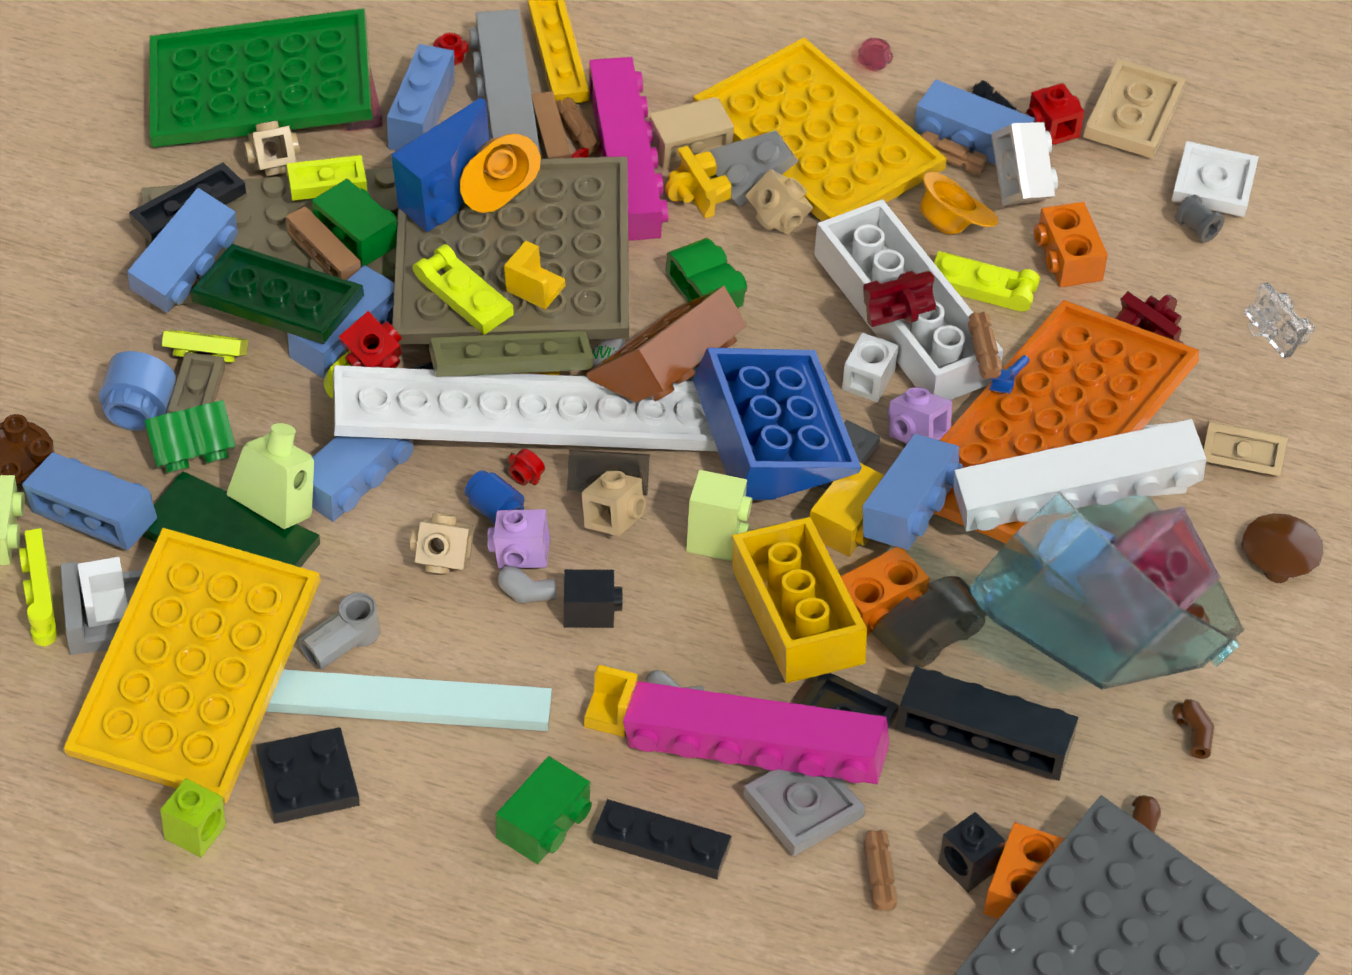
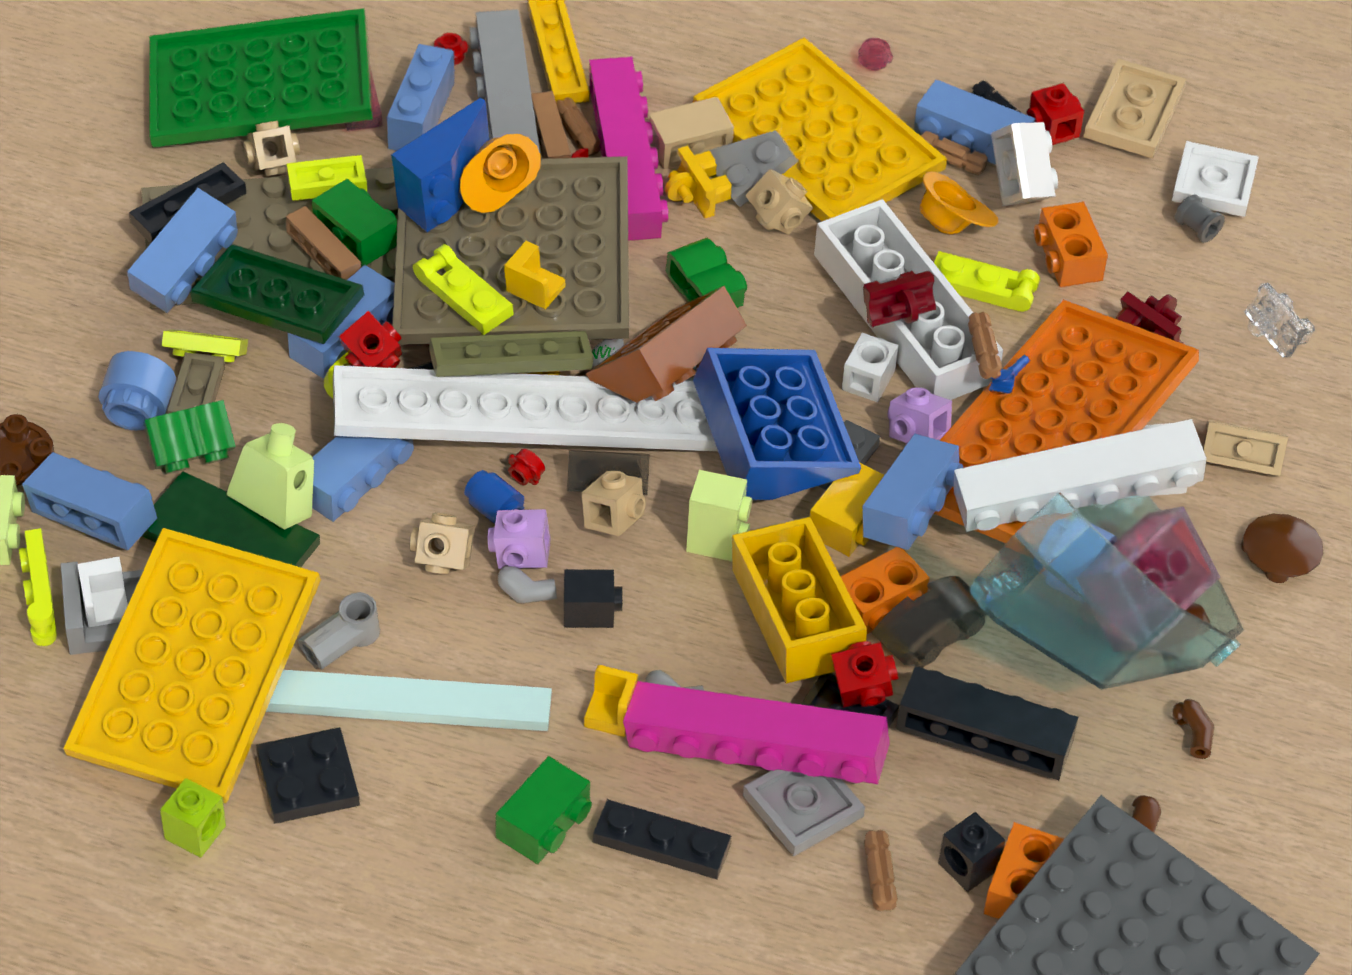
(864, 674): none -> red brick

